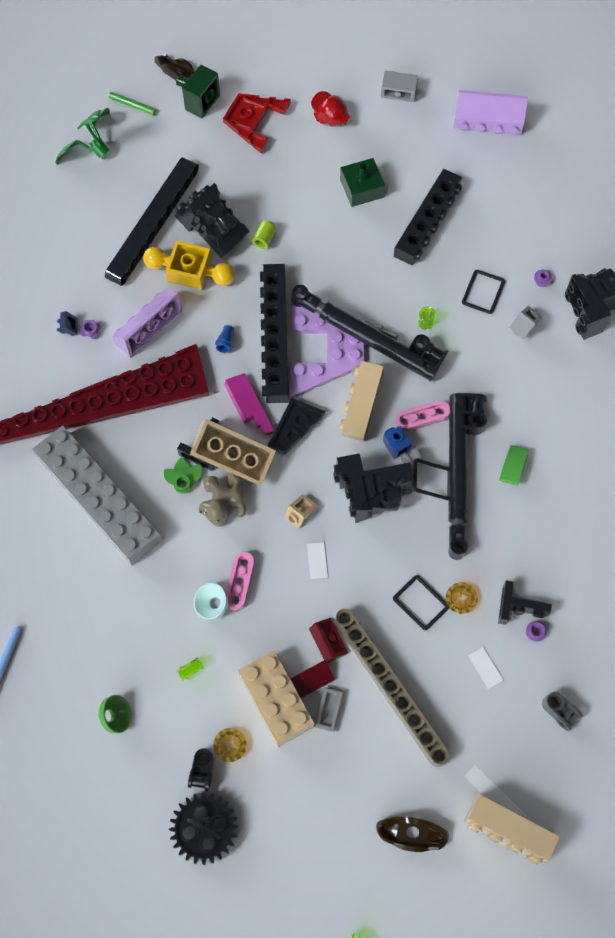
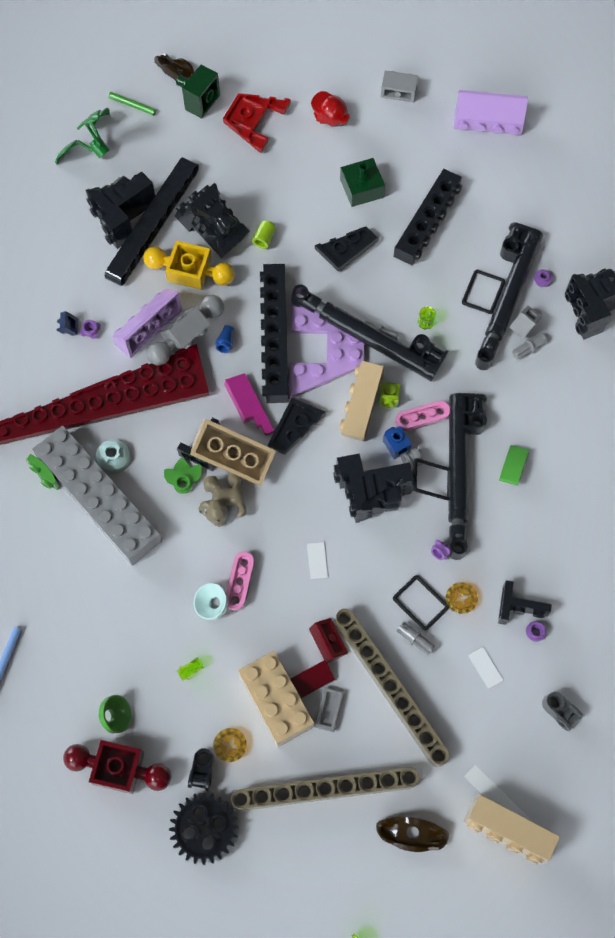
(46, 476): none -> bright green slope
(113, 464): none -> light aqua piece
(117, 767): none -> dark red brick
(120, 204): none -> black brick
(184, 329): none -> light grey brick
(300, 510): tan bracket -> none
(333, 782): none -> dark tan beam
(347, 248): none -> black wing
(389, 394): none -> lime bracket
(415, 638): none -> light grey axle
(440, 550): none -> medium lavender plate
(523, 250): none -> black piece
(529, 346): none -> light grey axle

